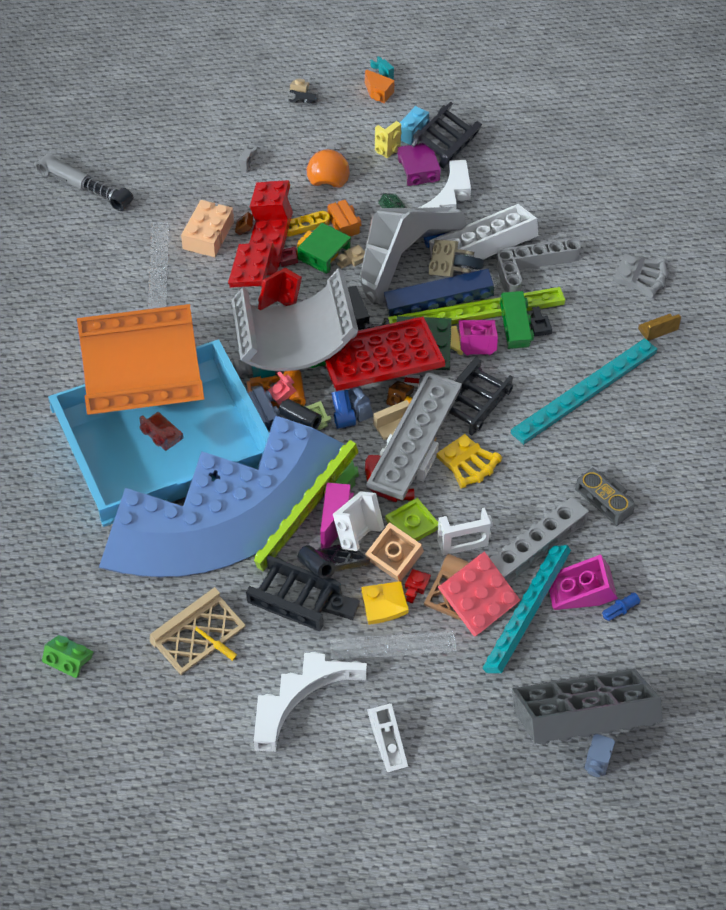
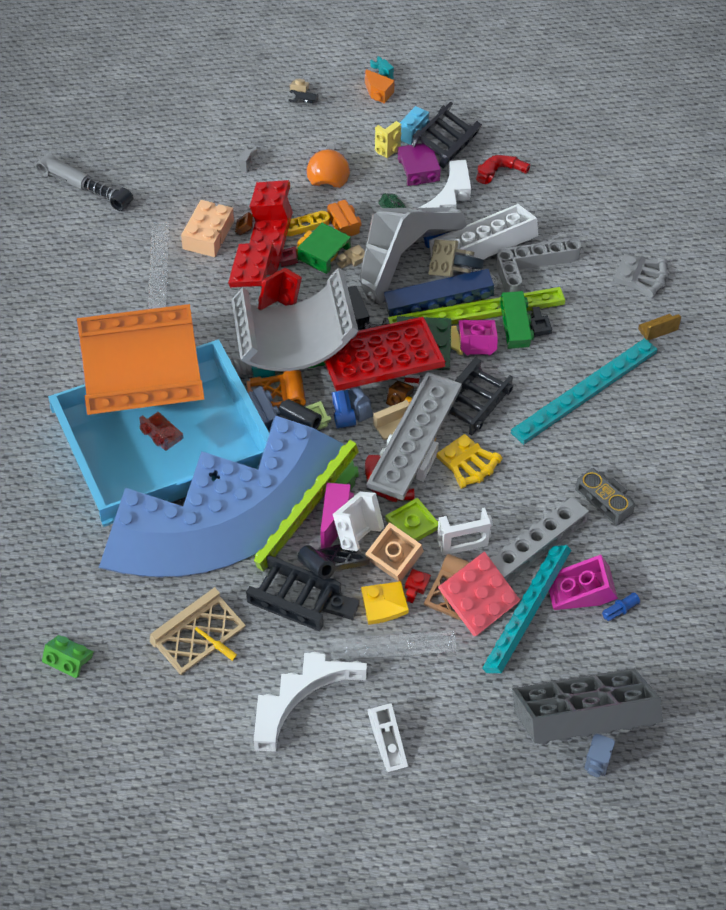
(282, 389): coral bracket -> none
(487, 170): none -> red piece

